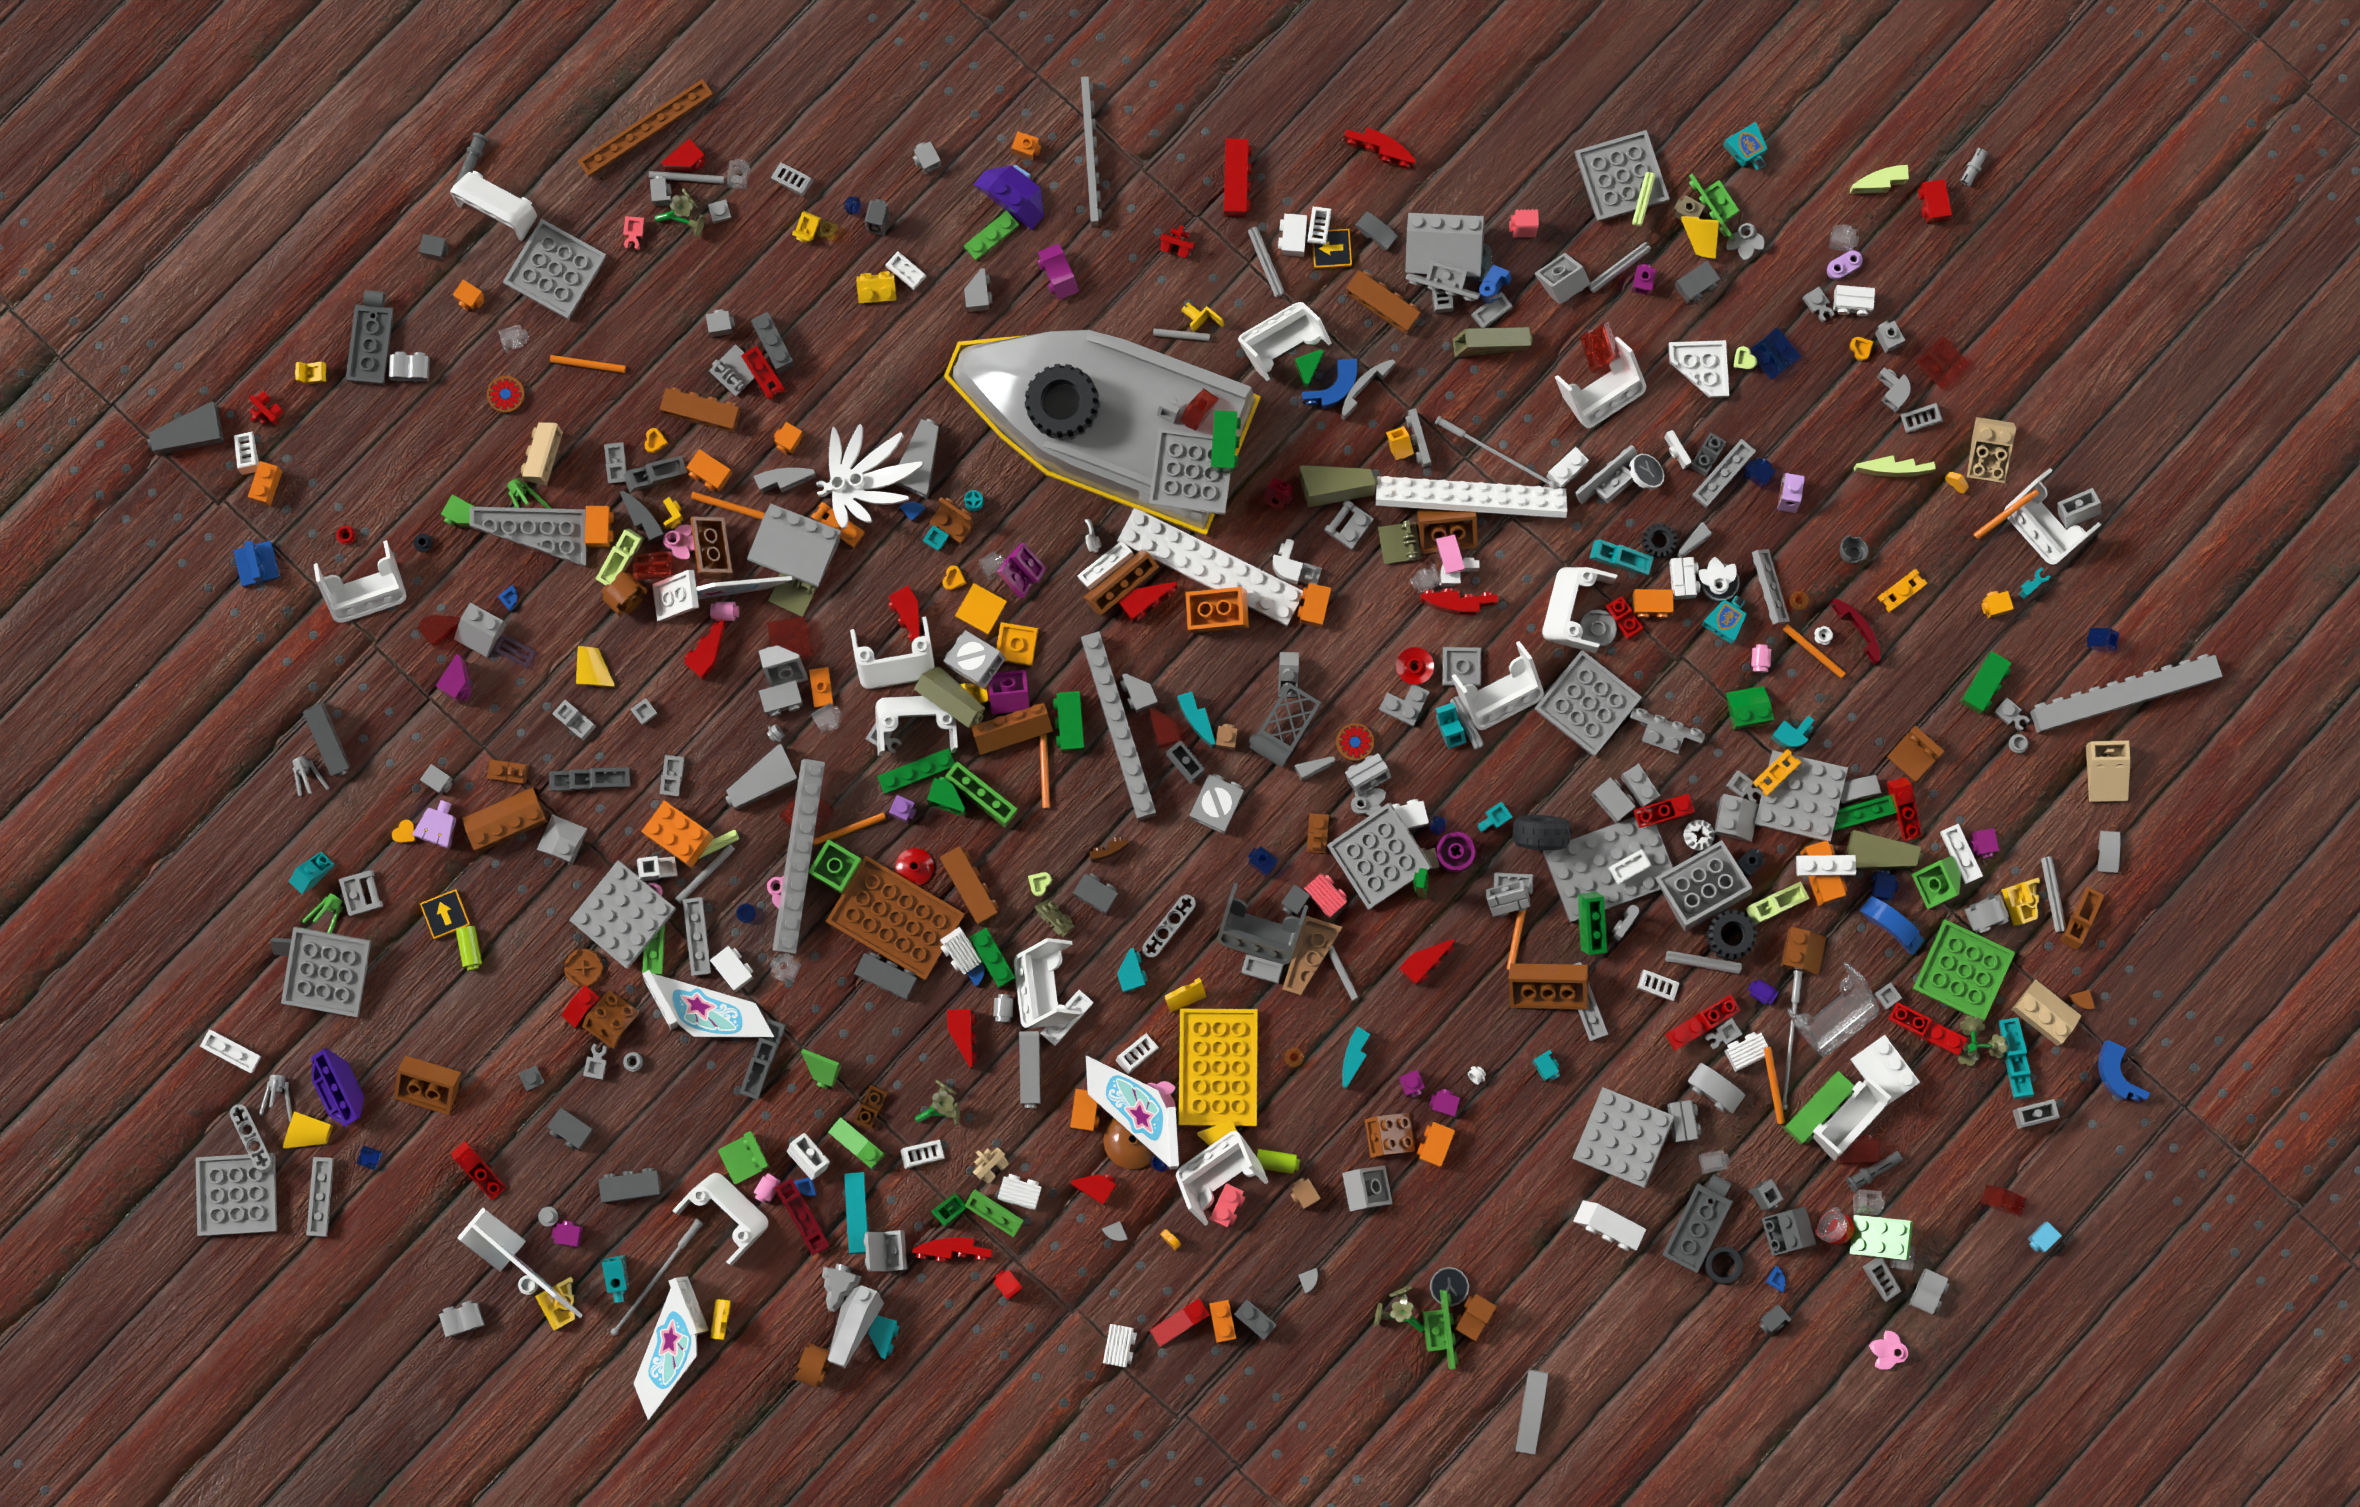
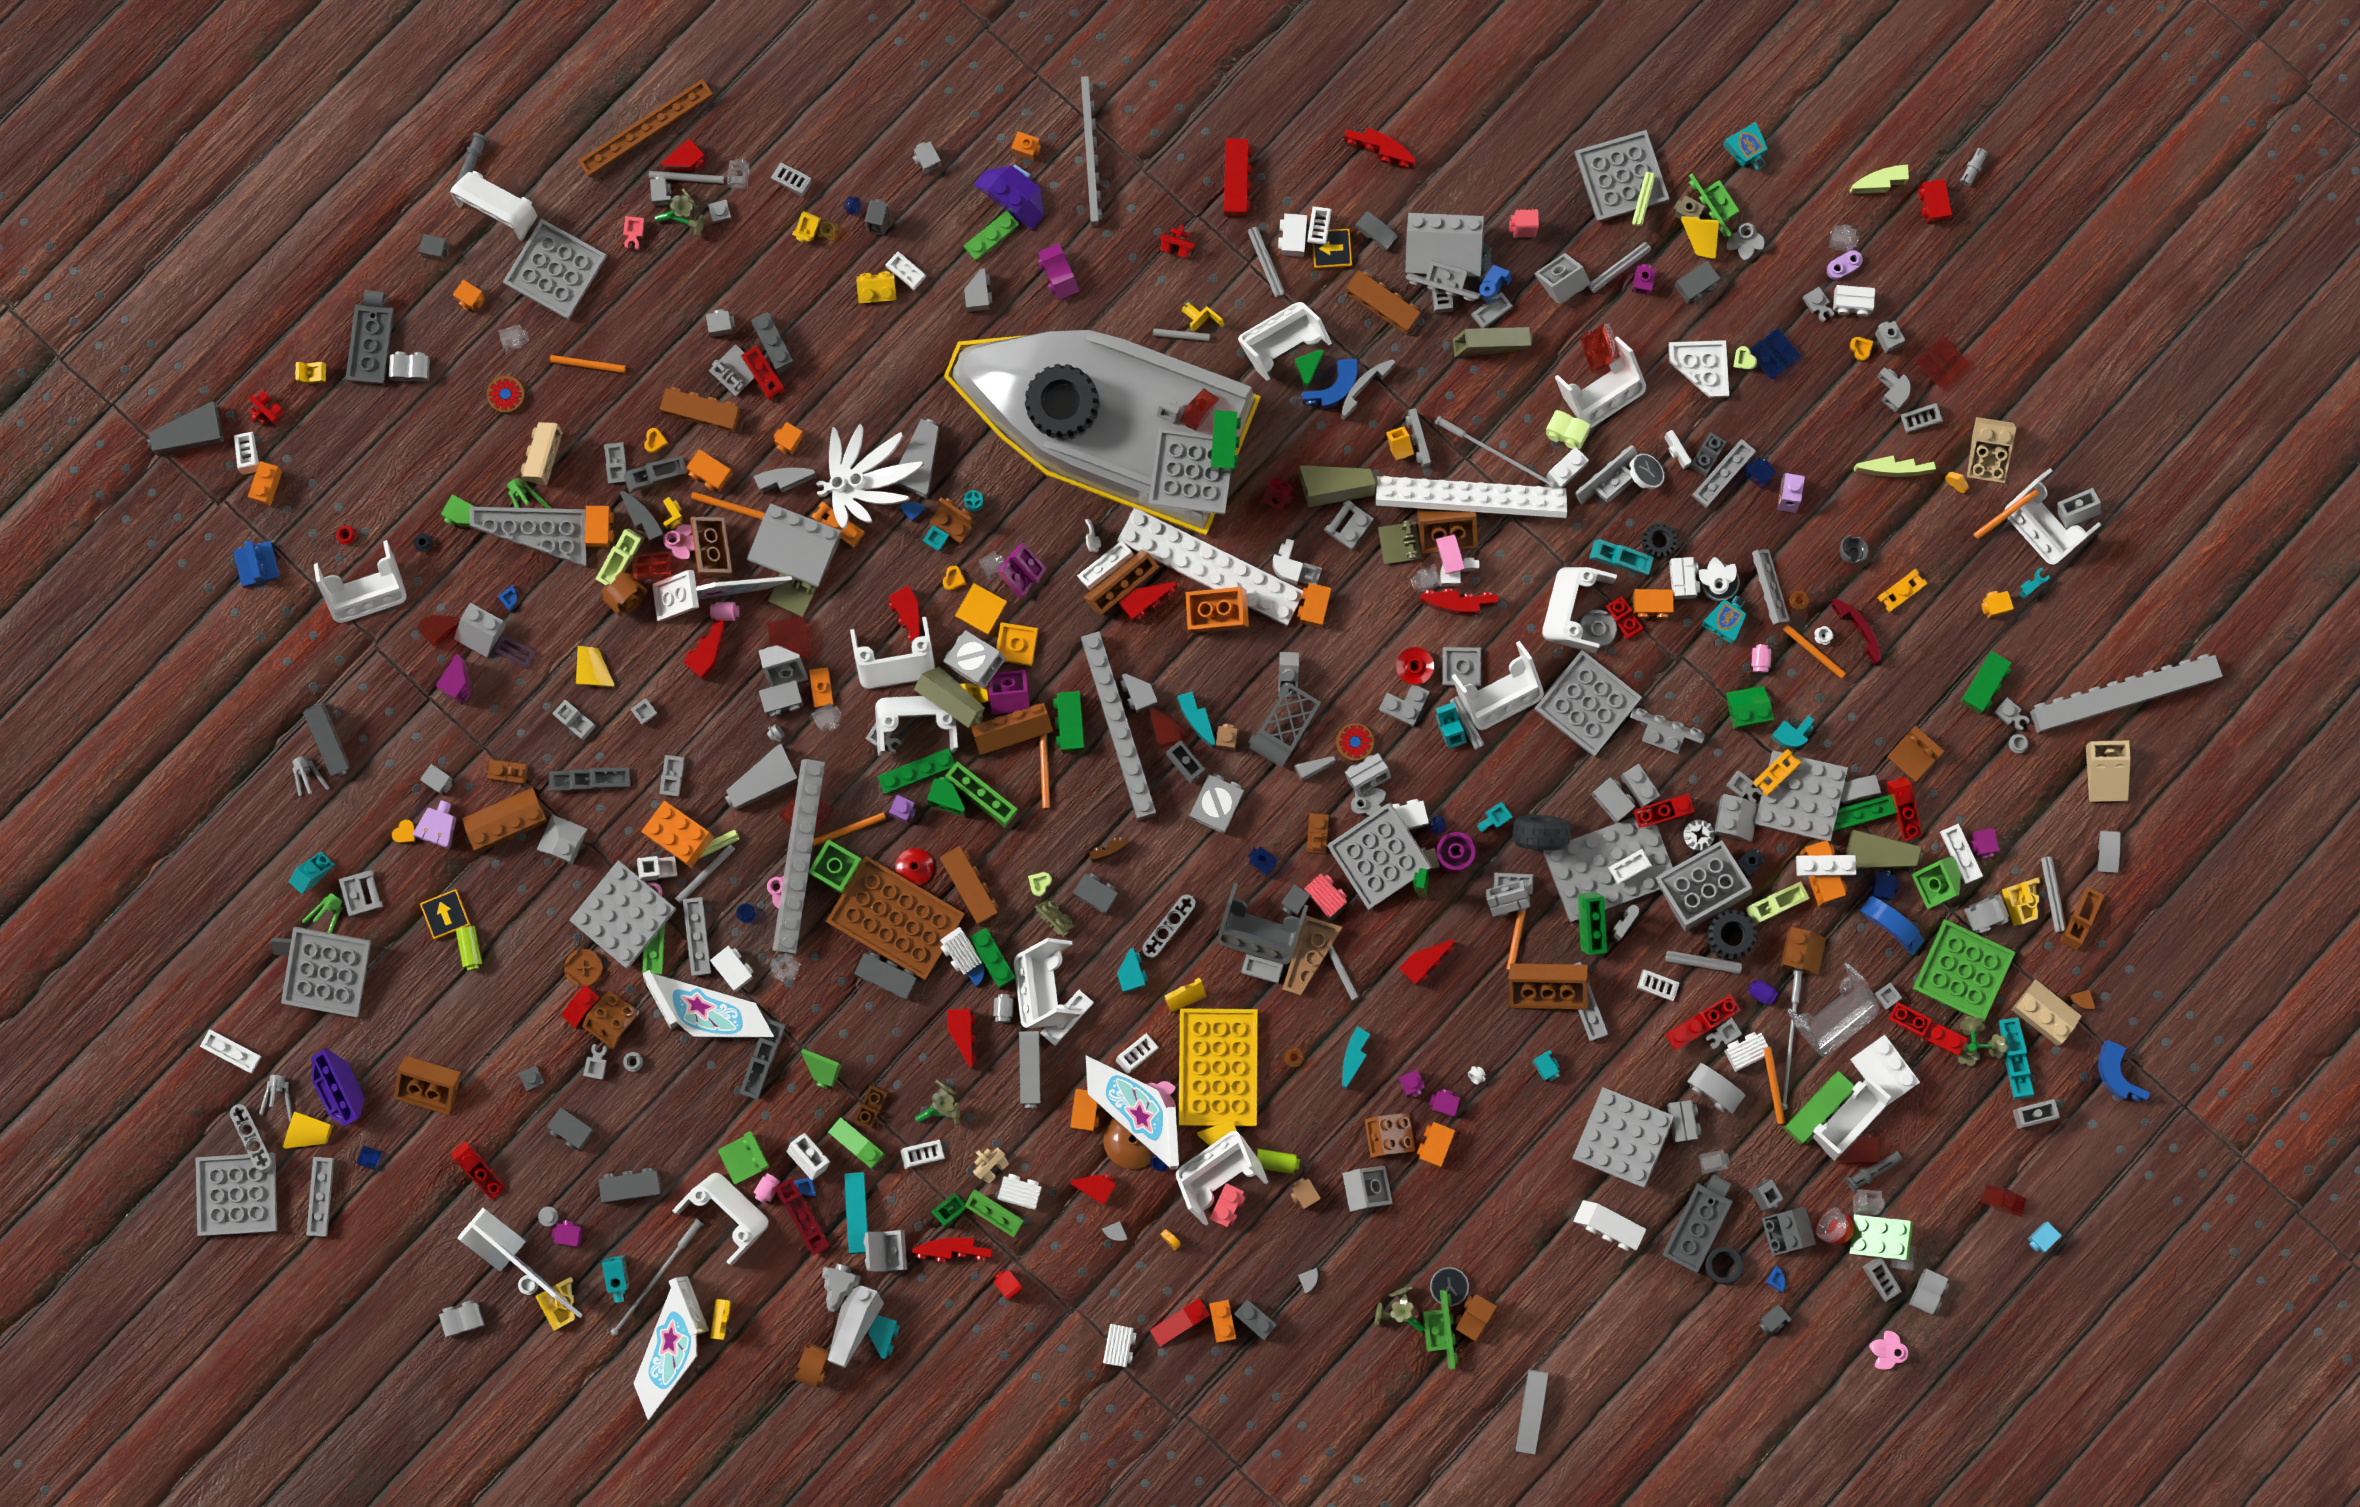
(1567, 430): none -> yellowish green brick
(1699, 536): light grey slope -> none
(2103, 639): clear blue brick -> none

